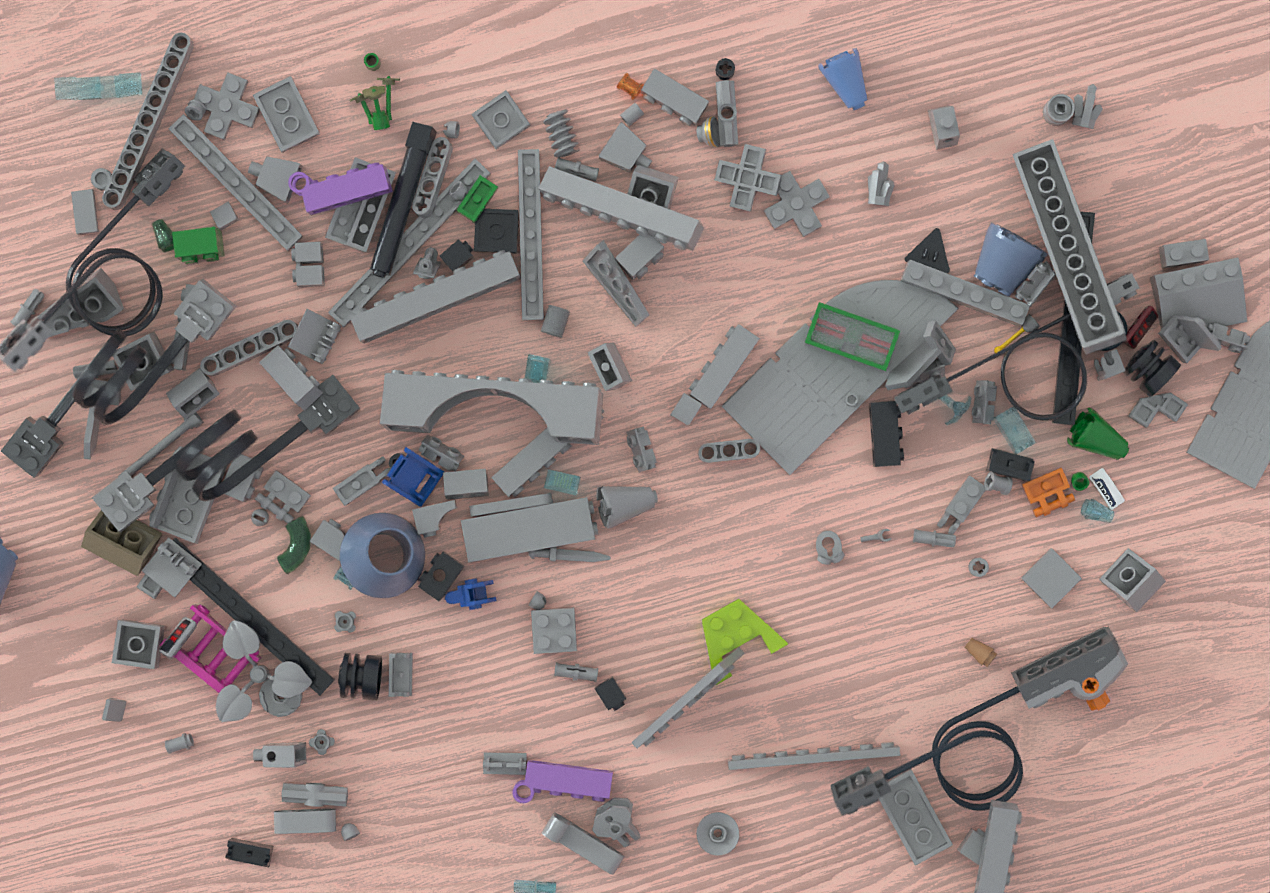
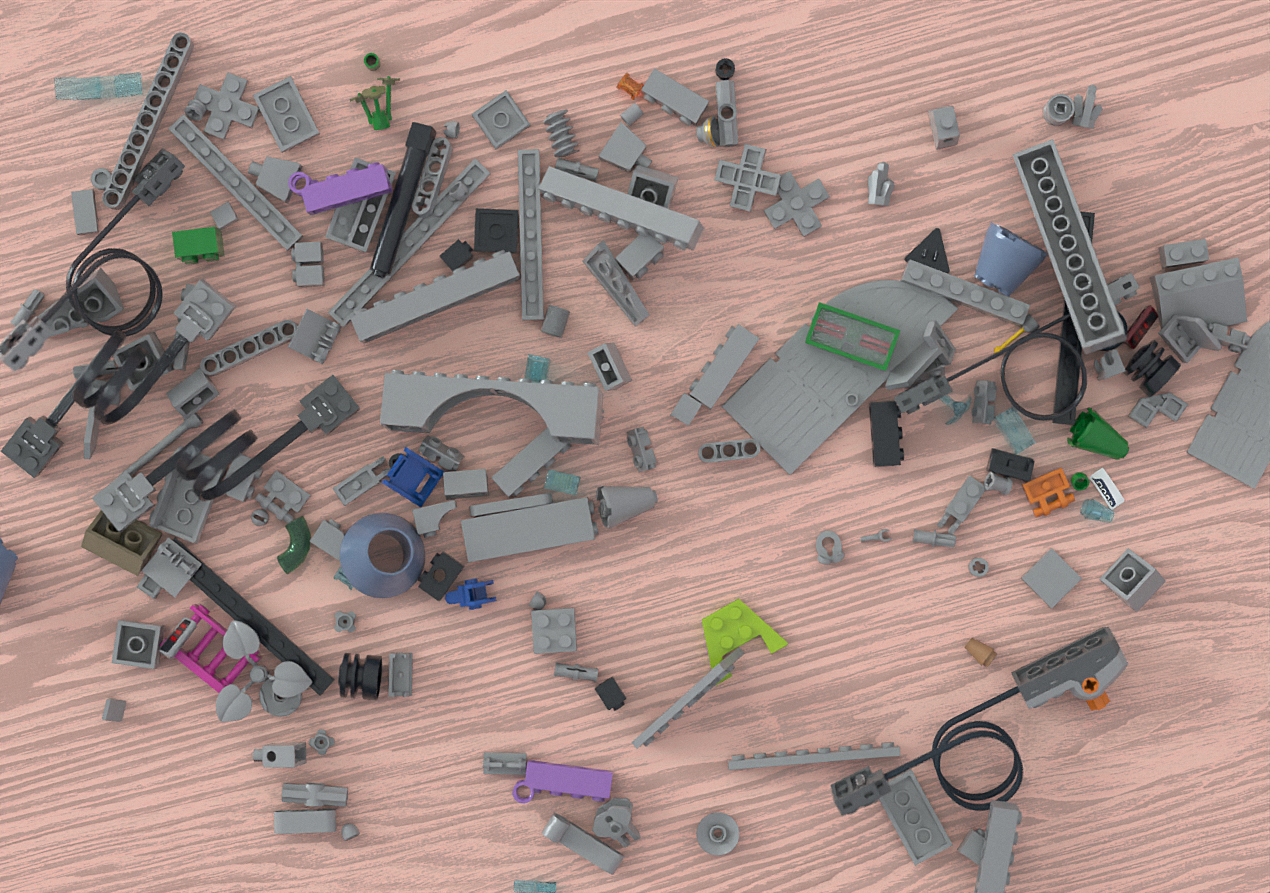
(163, 235): clear green cone -> none
(179, 743): light grey pin -> none
(249, 852): black hinge -> none
(292, 377): light grey brick -> none
(428, 266): light grey hinge -> none
(477, 199): green plate -> none
(571, 555): light grey sword -> none
(846, 78): medium blue cone -> none
(1039, 280): light grey hinge -> none

